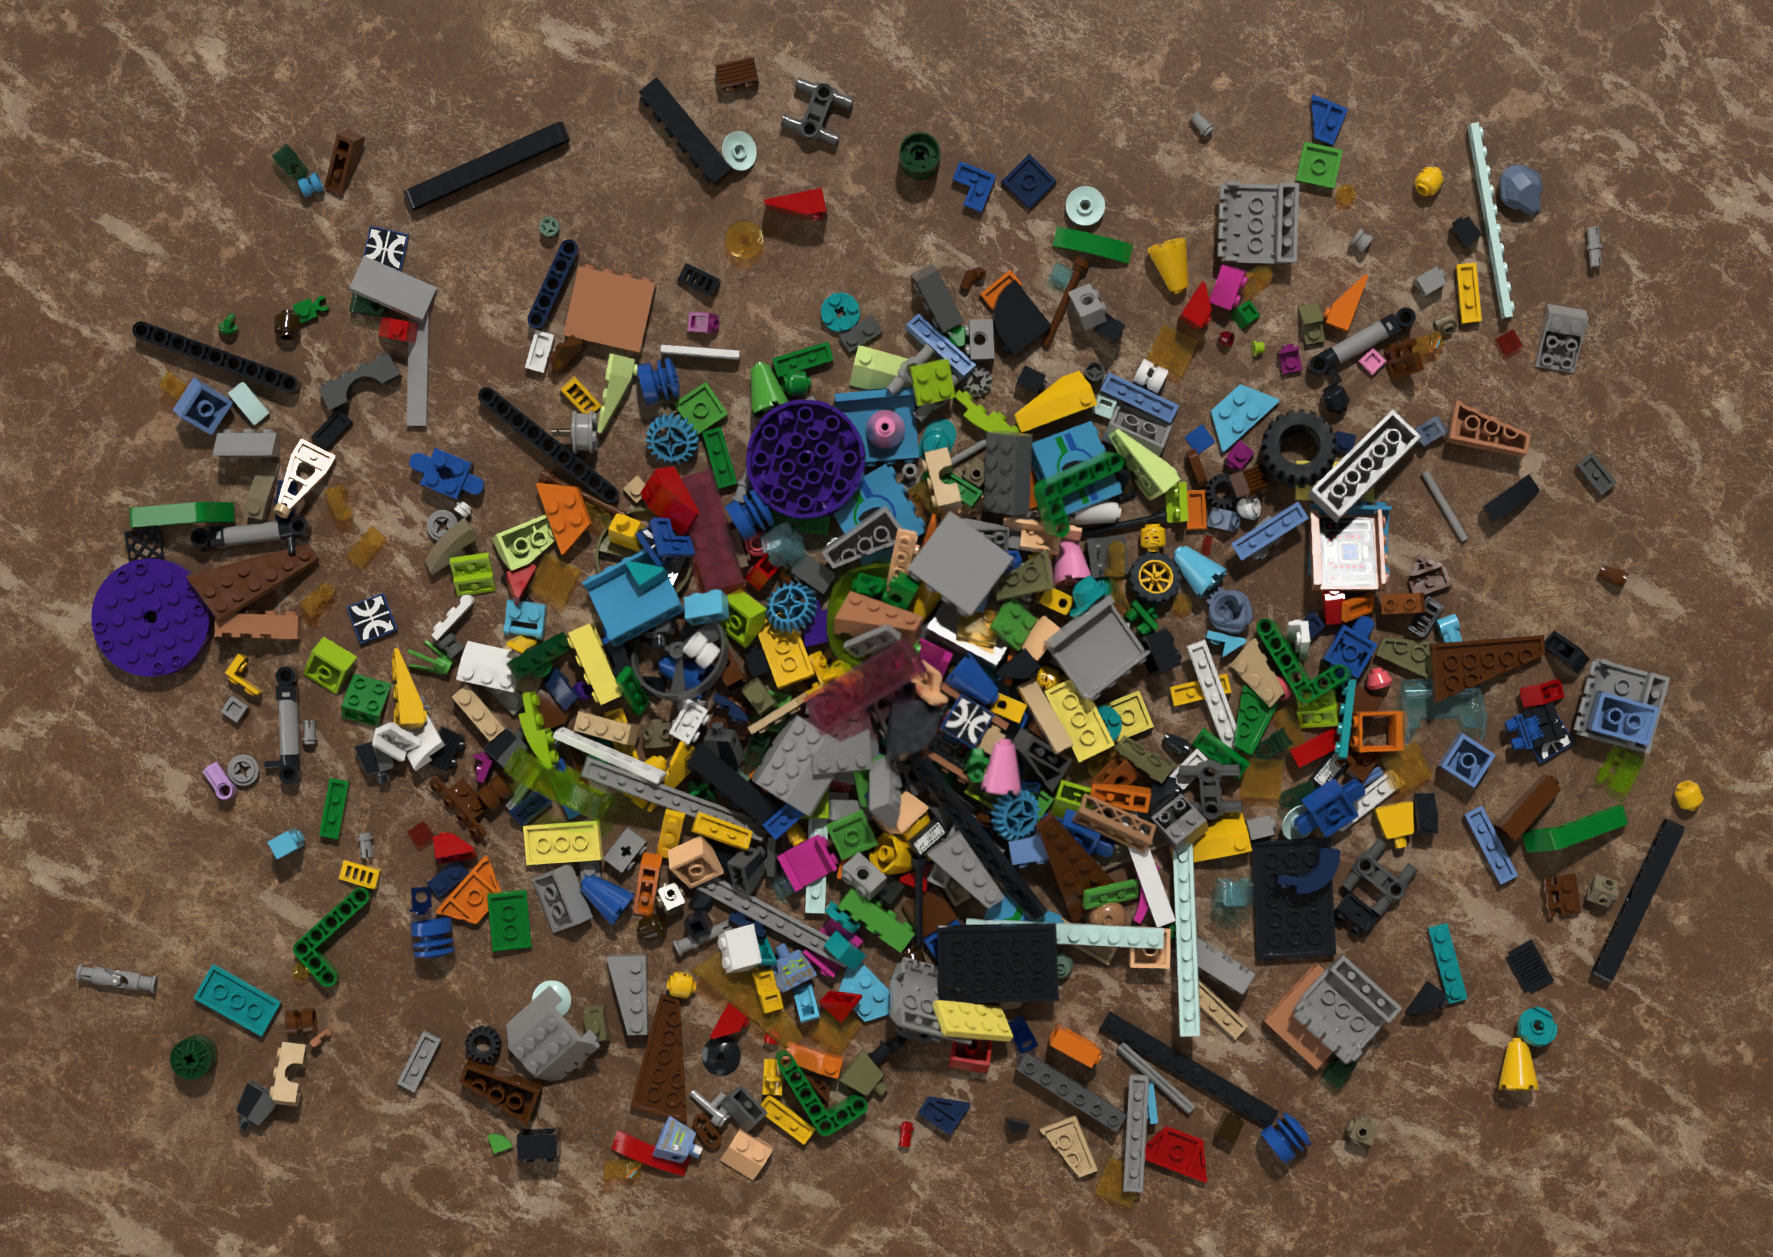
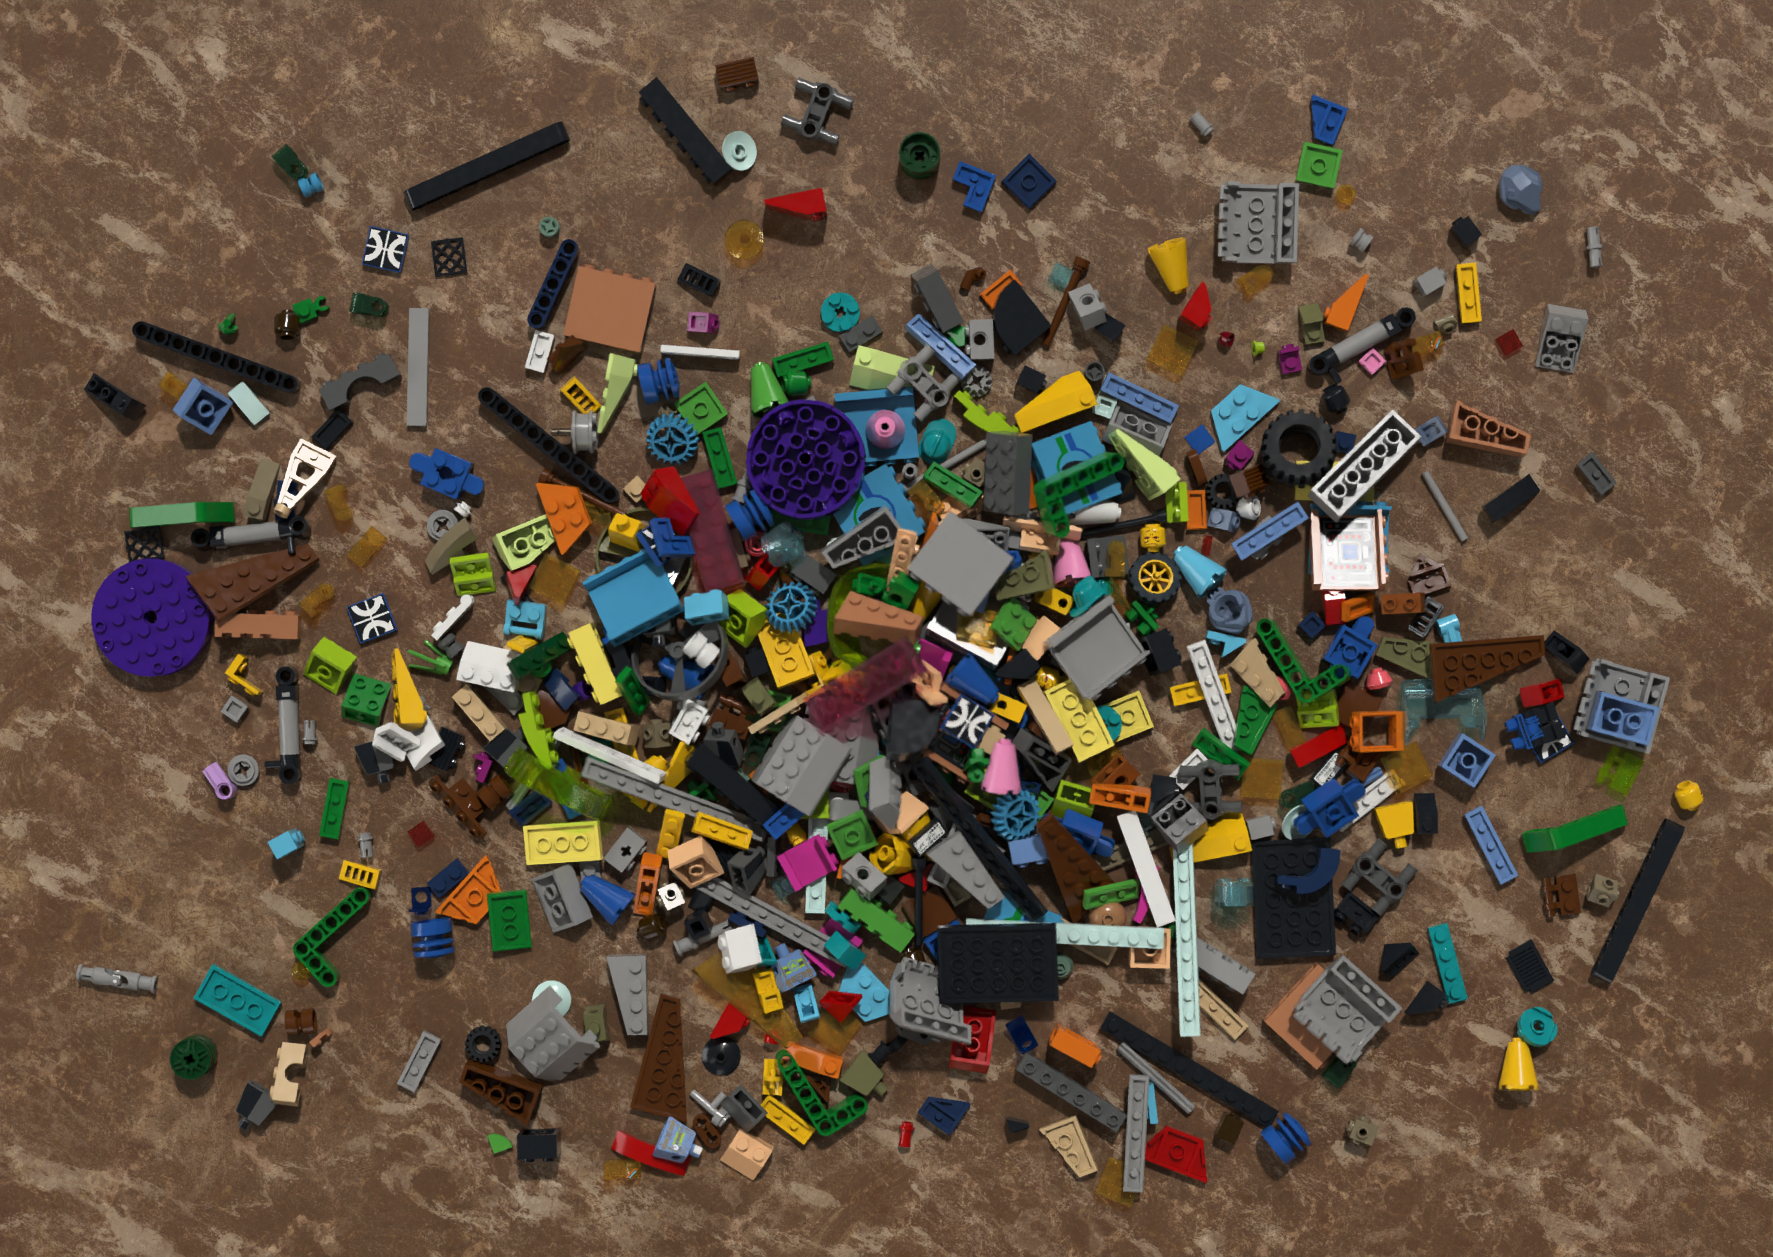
(114, 397): none -> black slope
(247, 444): light grey slope -> none
(344, 160): reddish brown slope -> none
(392, 289): light grey tile -> none
(398, 329): red slope -> none
(435, 257): none -> black window
(451, 848): red slope -> none
(647, 575): teal slope -> none
(681, 984): yellow head -> none
(736, 712): dark blue slope -> none
(846, 755): light grey wing -> none
(872, 641): light grey plate -> none
(932, 382): lime plate -> none
(945, 496): tan arch -> none
(972, 1020): light yellow plate -> none
(1086, 195): light aqua dish -> none
(1092, 244): green slope -> none
(1113, 827): medium nougat fence -> none
(1150, 763): olive wing -> none
(1157, 378): white wheel -> none
(1177, 744): black cone -> none
(1182, 603): clear yellow plate -> none
(1228, 287): dark pink brick -> none
(1245, 314): green slope -> none
(1276, 742): clear green piece -> none
(1299, 634): white bracket -> none
(1345, 710): teal plate -> none
(1396, 957): none -> black slope
(1429, 181): yellow head -> none
(1489, 212): light aqua plate -> none
(1528, 807): reddish brown slope -> none
(1613, 575): reddish brown cone -> none

